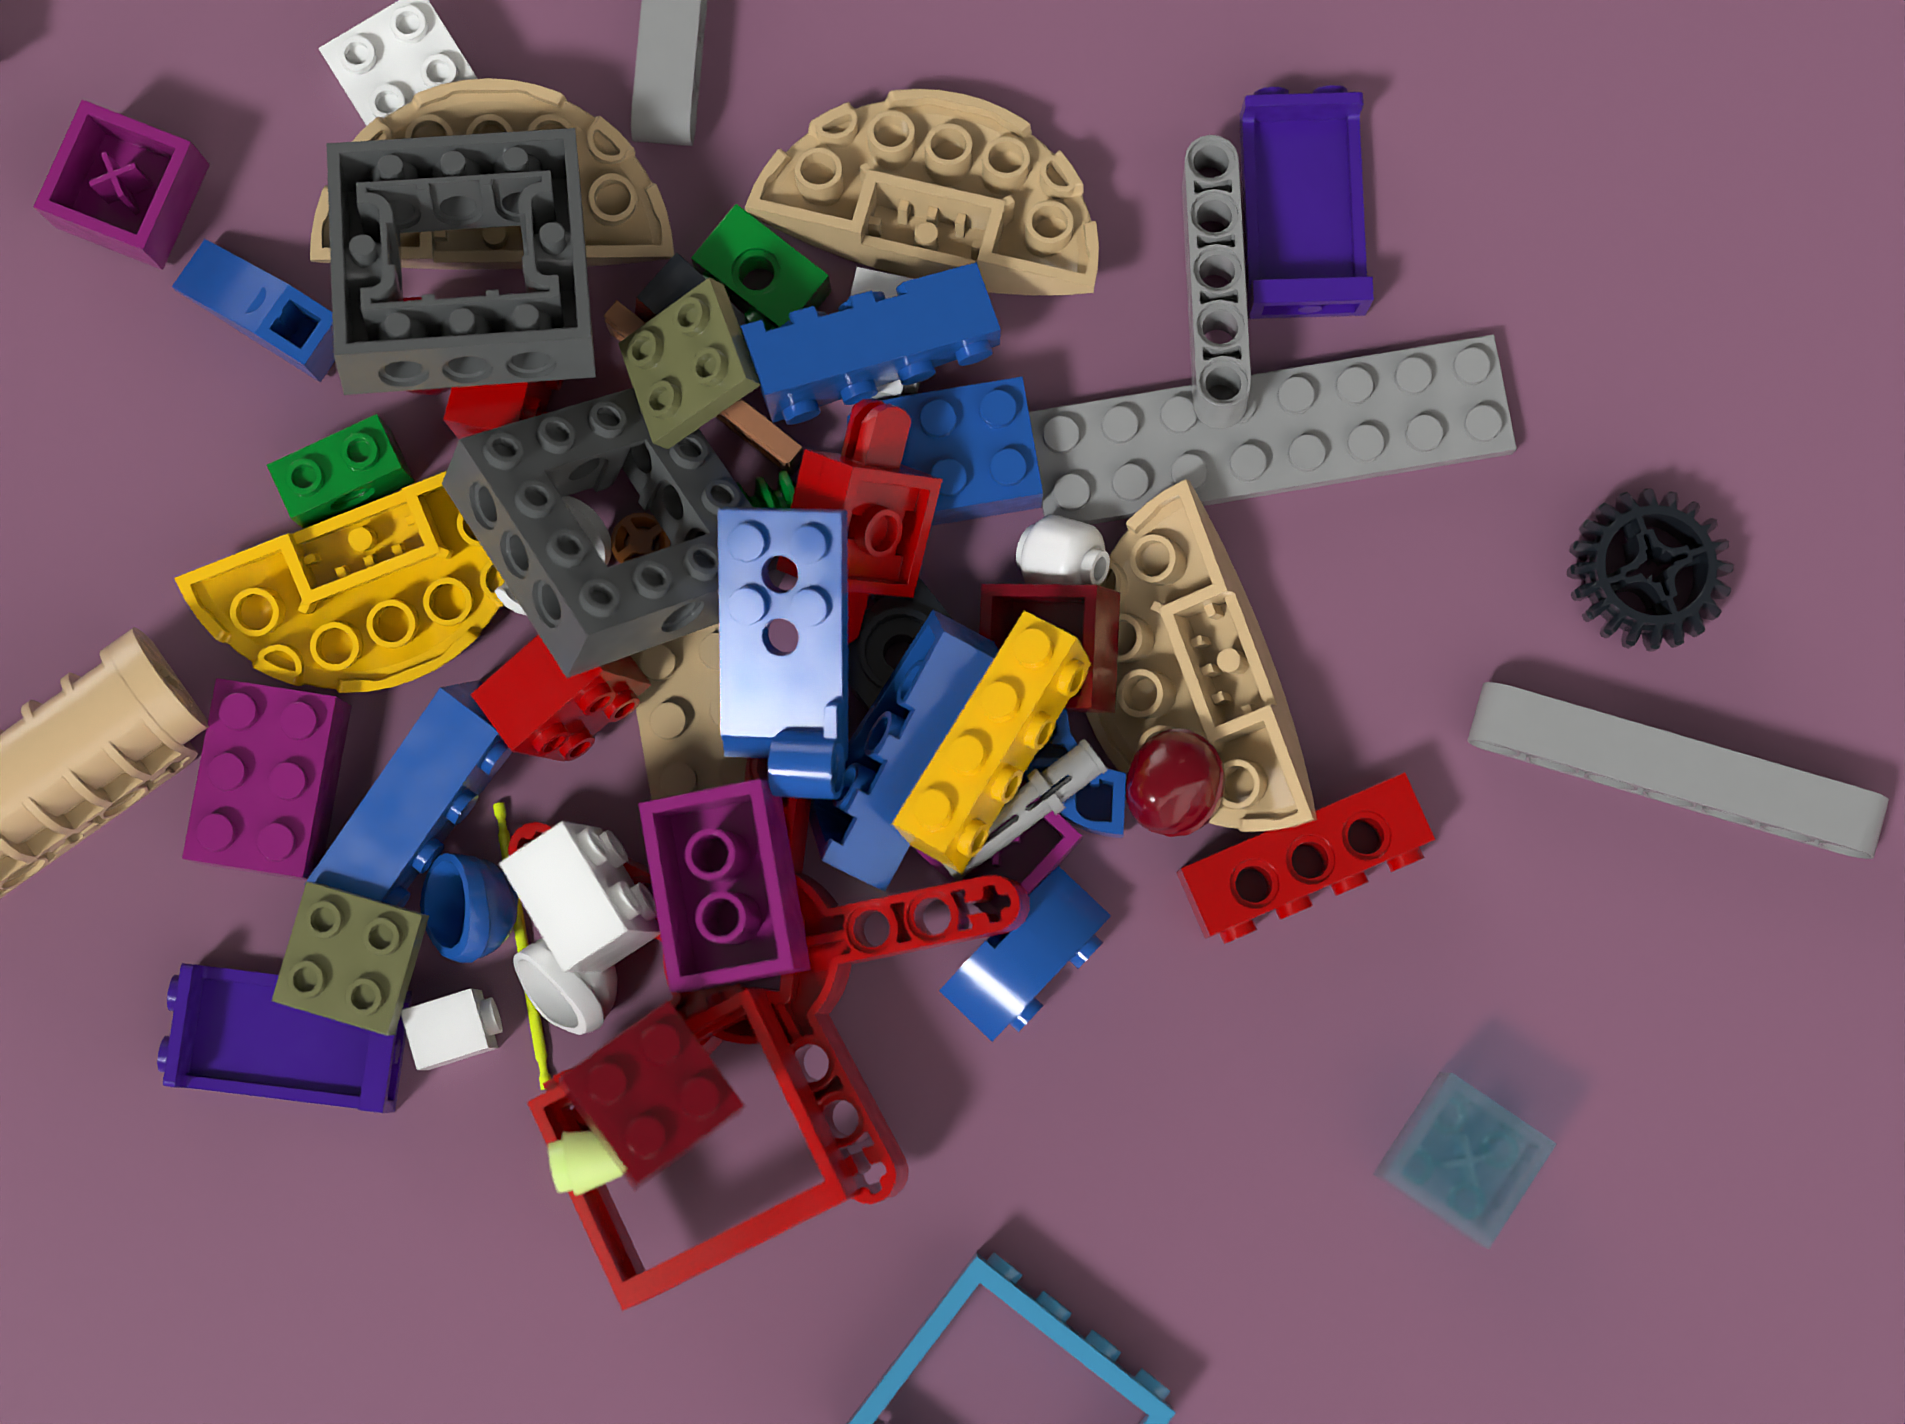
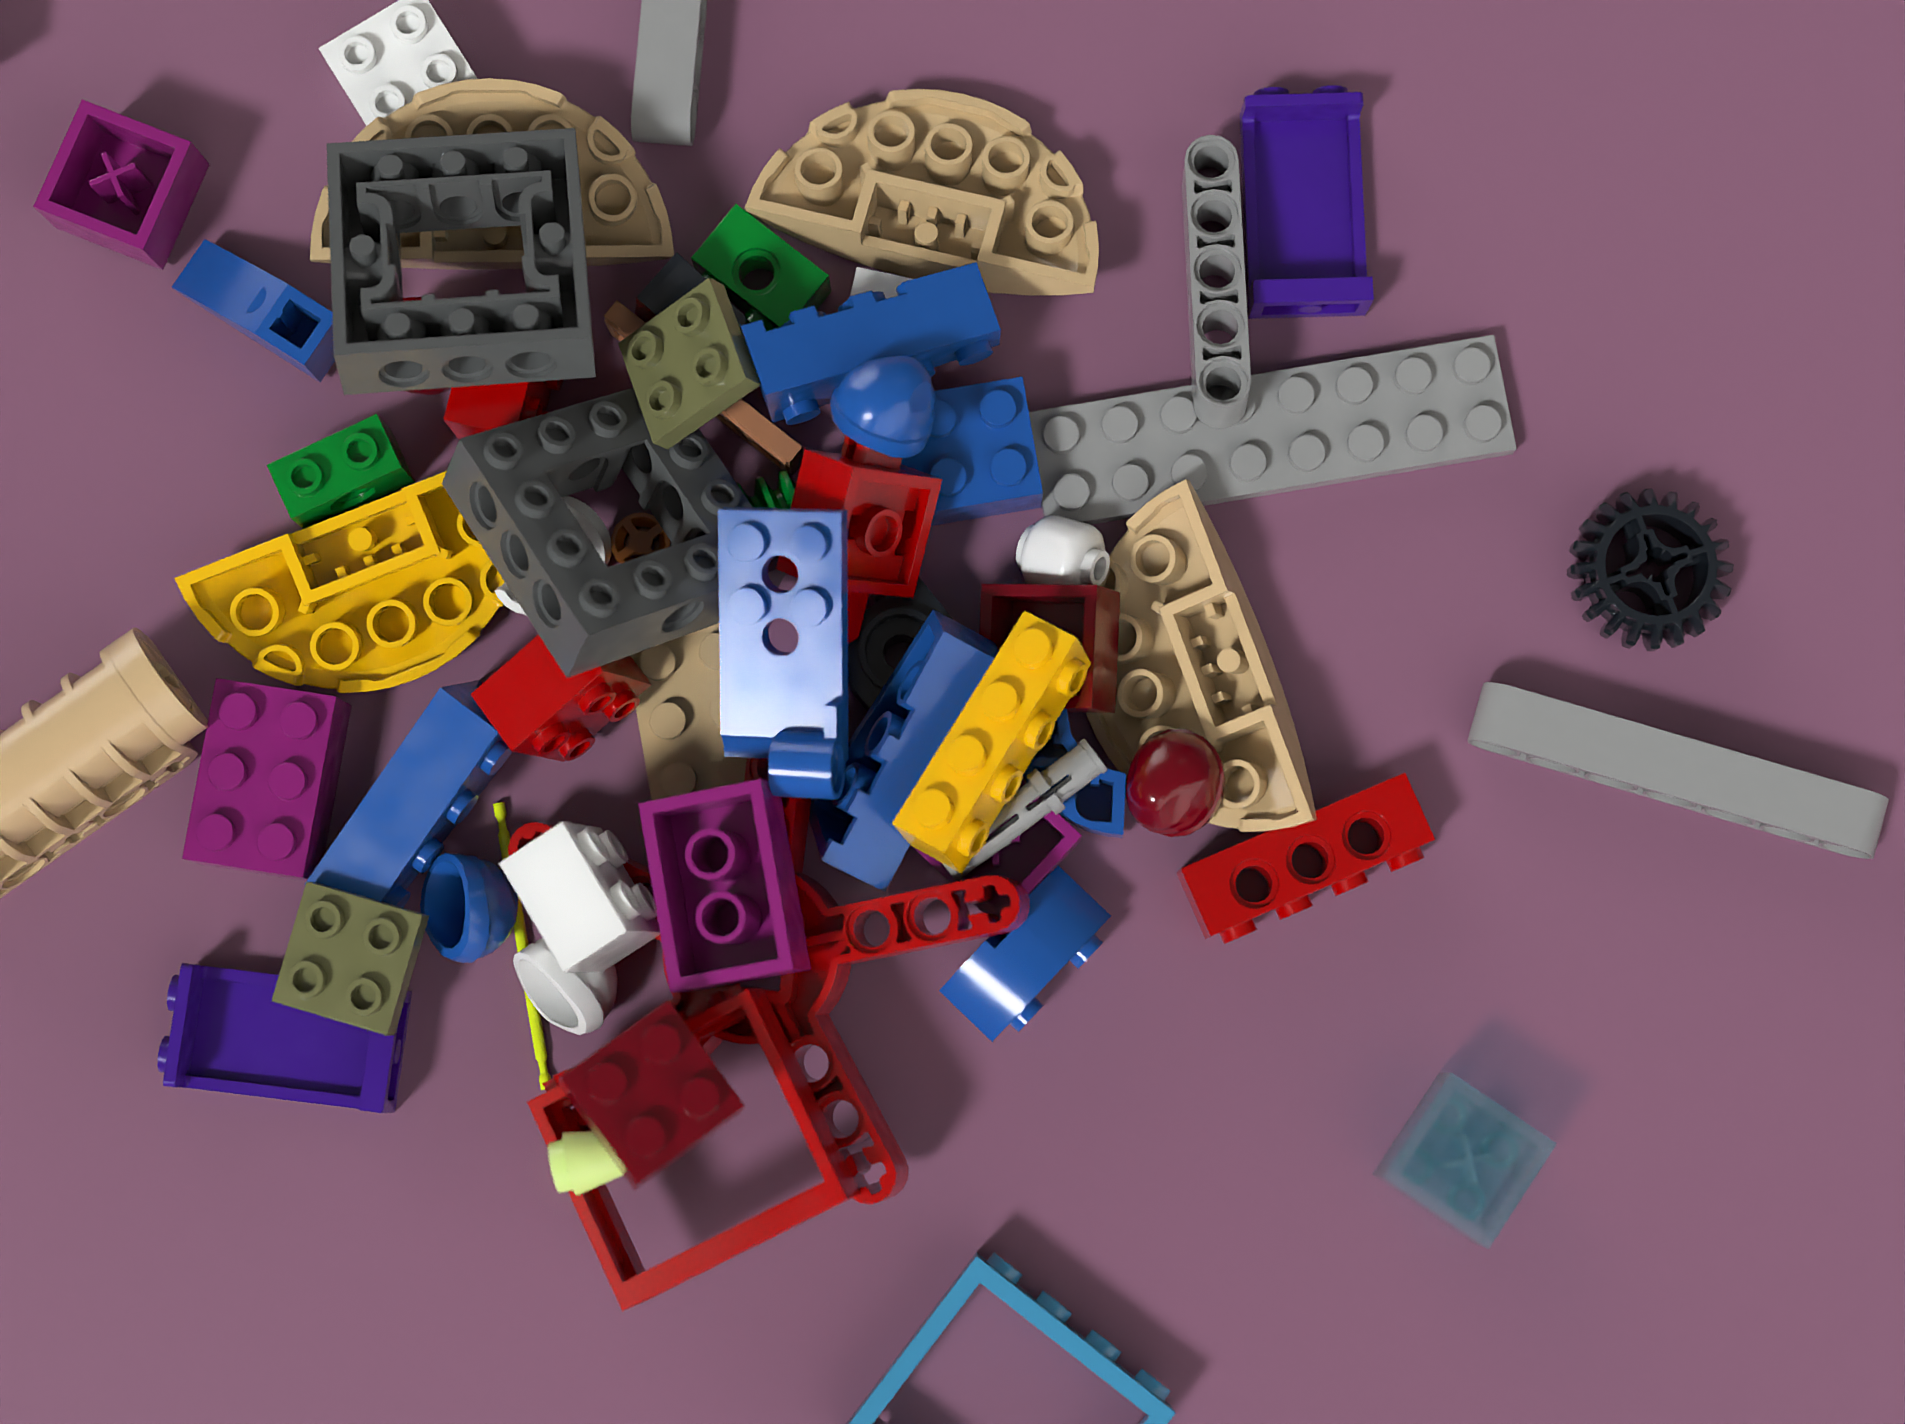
(451, 1028): white brick -> none
(886, 405): none -> blue hat

